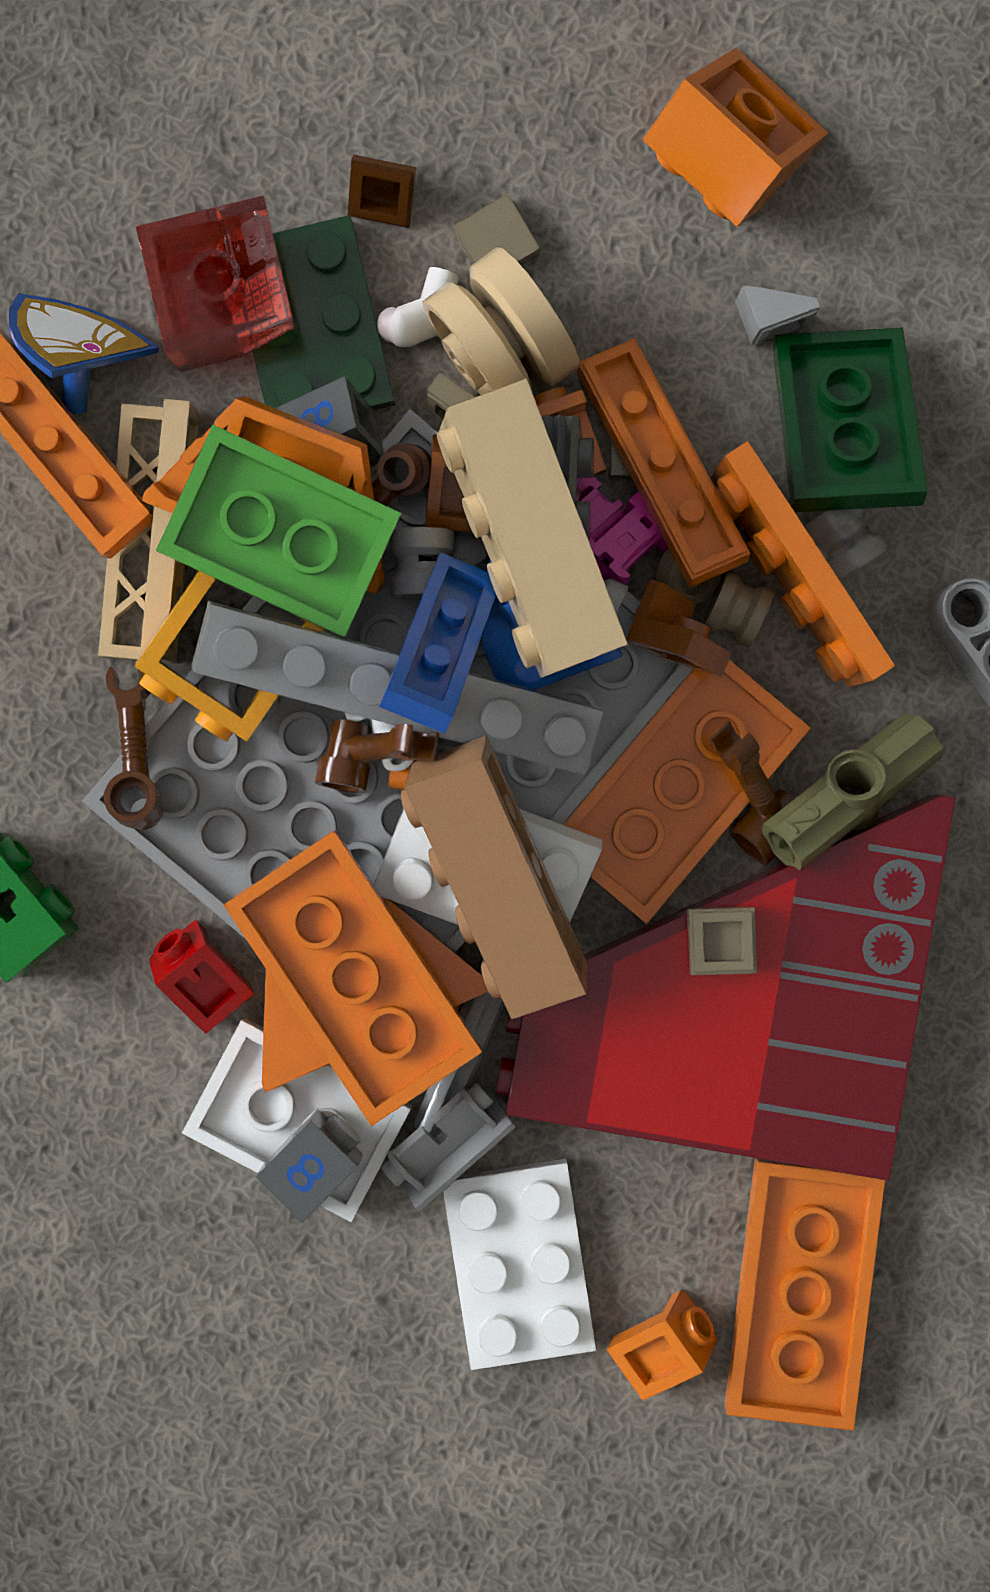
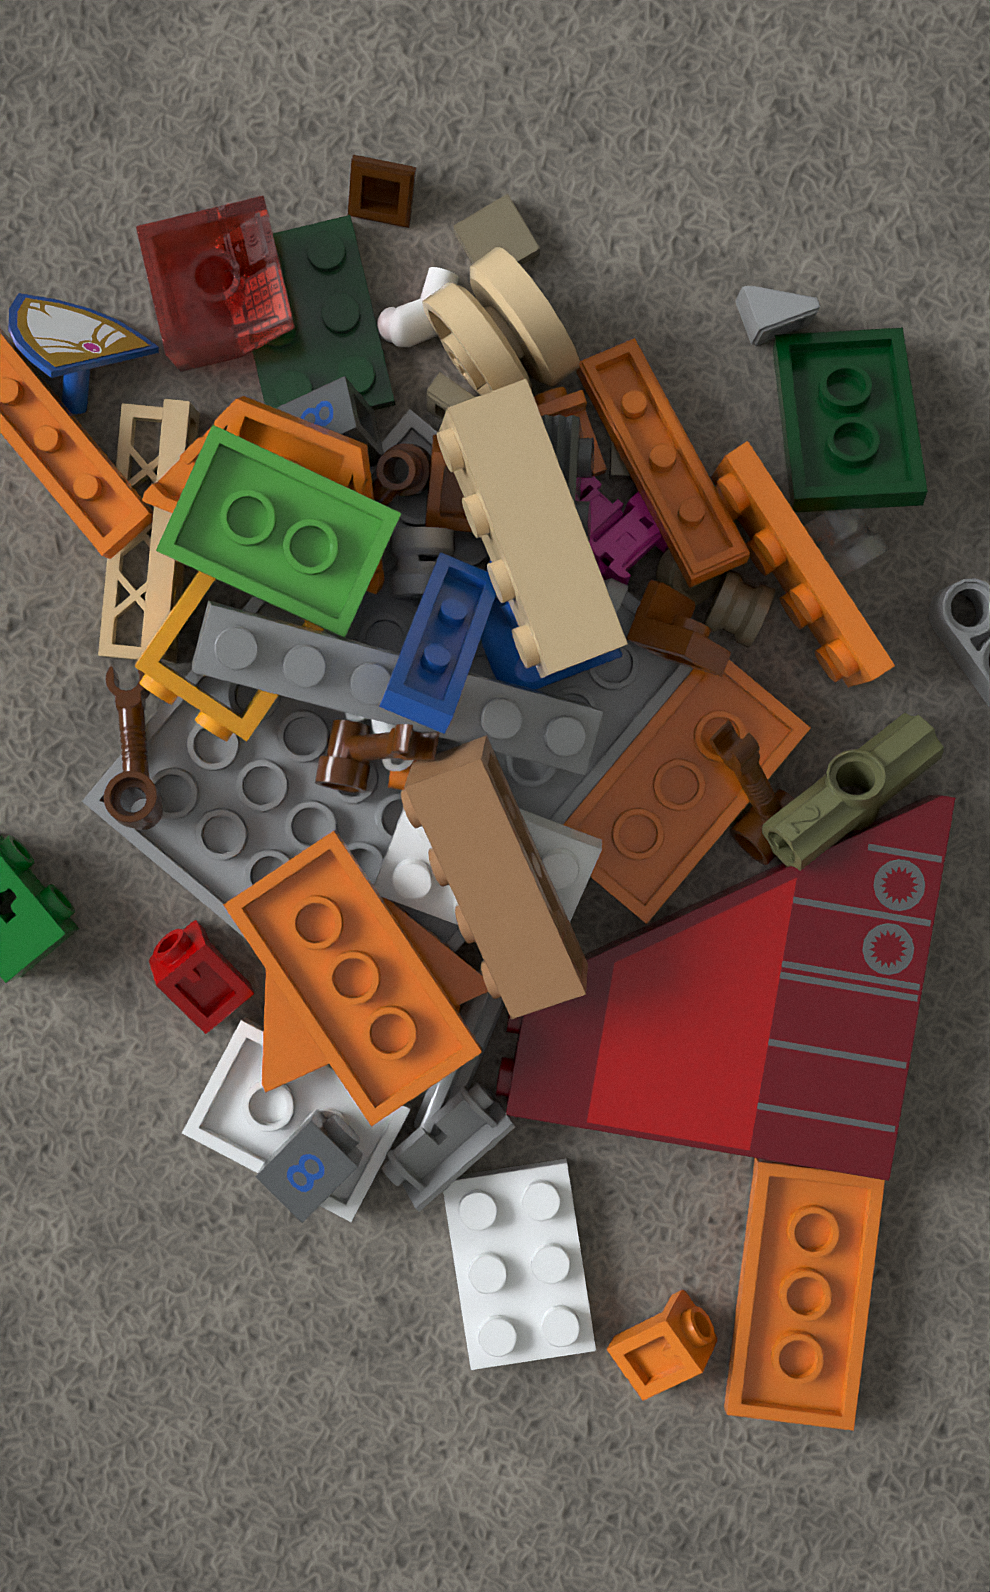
(721, 940): dark tan tile -> none
(733, 136): orange slope -> none

